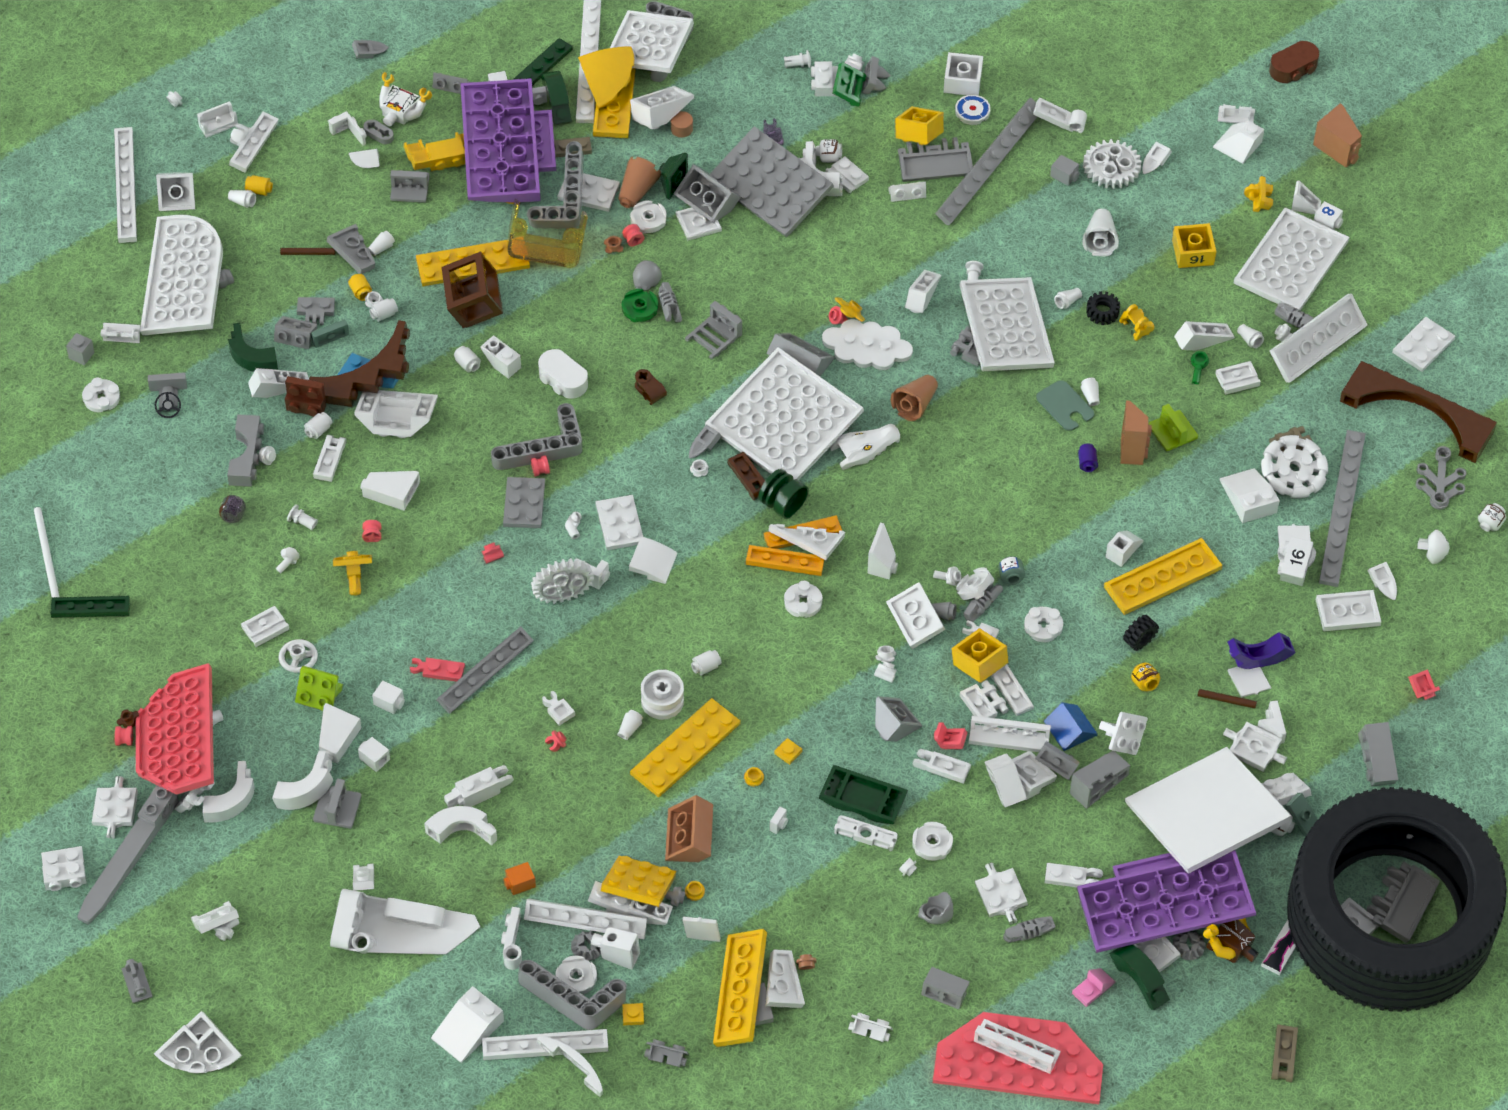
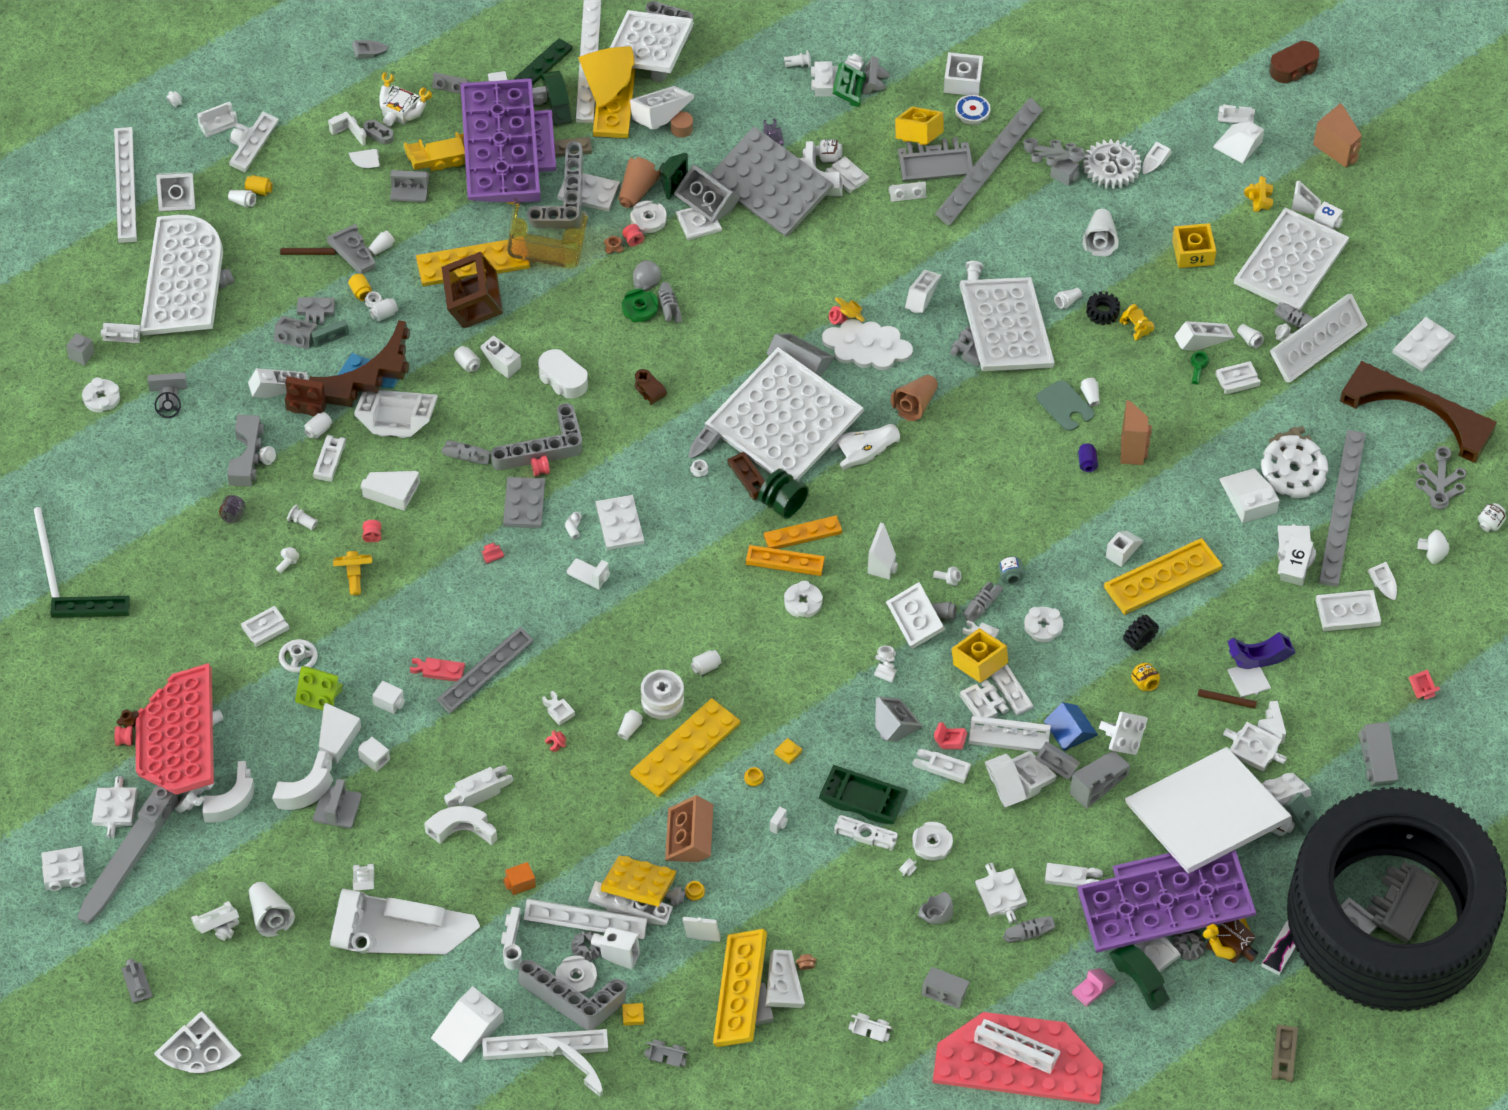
(250, 357): dark green arch -> none
(269, 910): none -> white cone
(466, 452): none -> light grey hinge
(562, 581): white gear -> none
(653, 560): white slope -> none
(723, 323): light grey plate -> none
(813, 540): white wing -> none
(974, 585): white plate -> none
(1054, 152): none -> light grey plant
(1058, 116): white plate -> none
(1172, 428): lime bracket -> none

